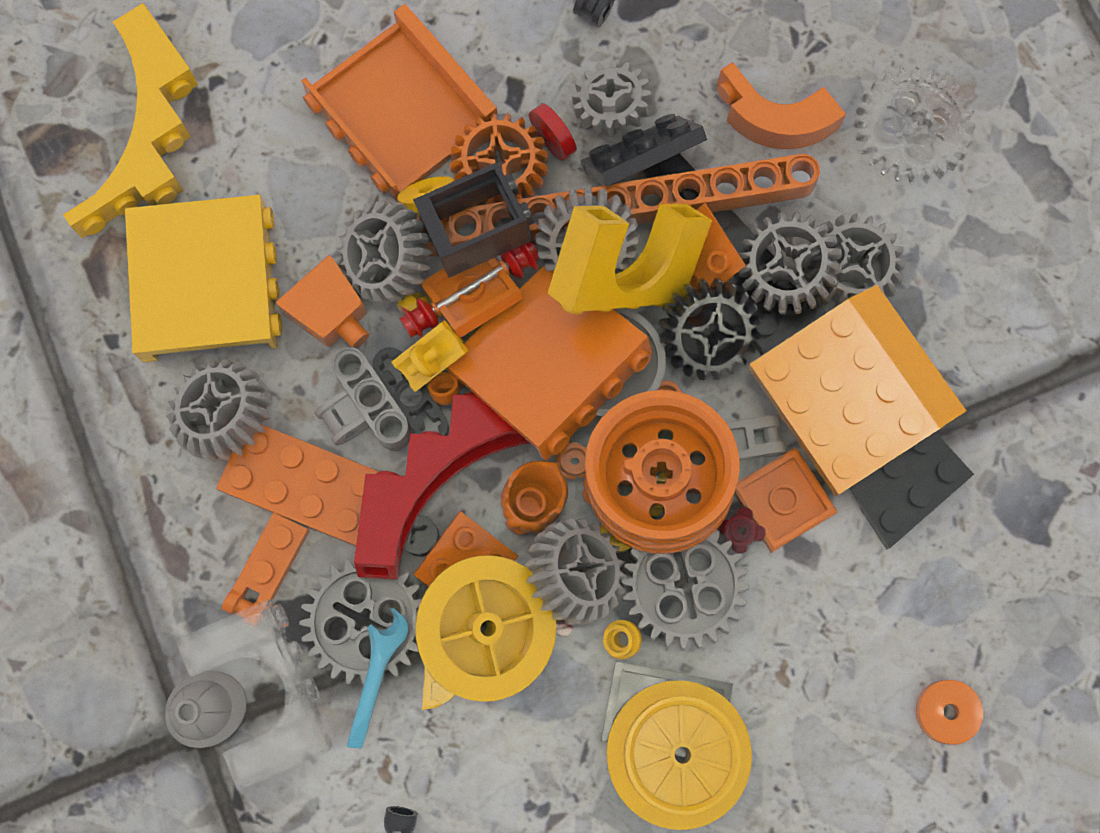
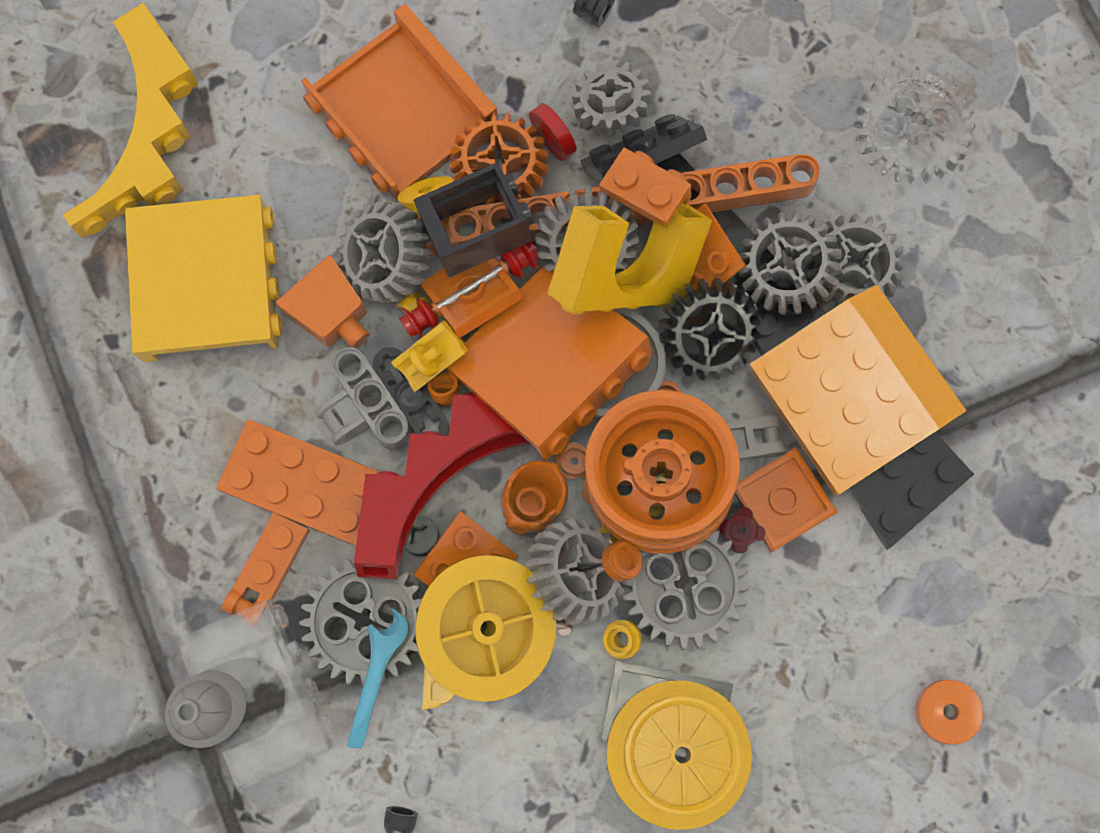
(230, 417): light grey gear -> none
(622, 561): none -> orange tile
(646, 187): none -> orange bracket
(774, 123): orange arch -> none

